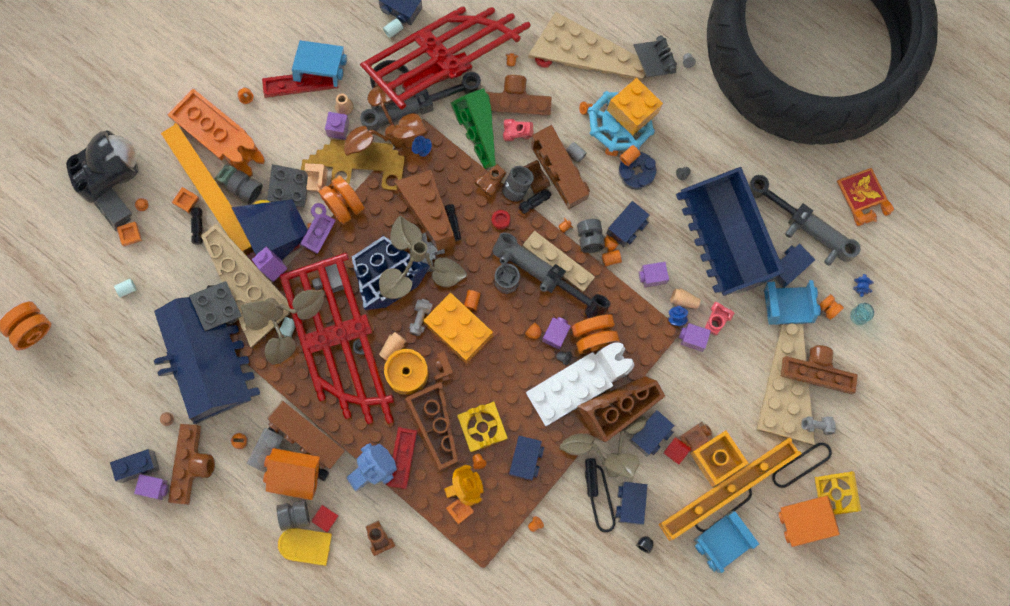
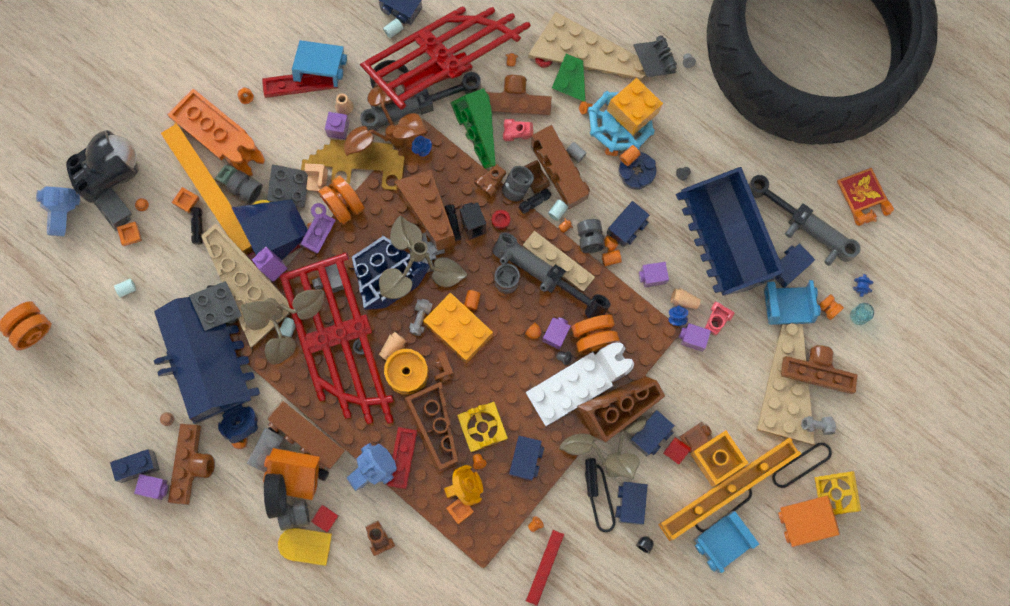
(57, 203): none -> medium blue piece
(247, 425): none -> dark blue plate
(275, 495): none -> black tyre
(472, 220): none -> black brick
(545, 567): none -> red piece
(557, 210): none -> light aqua hinge
(571, 78): none -> green wing

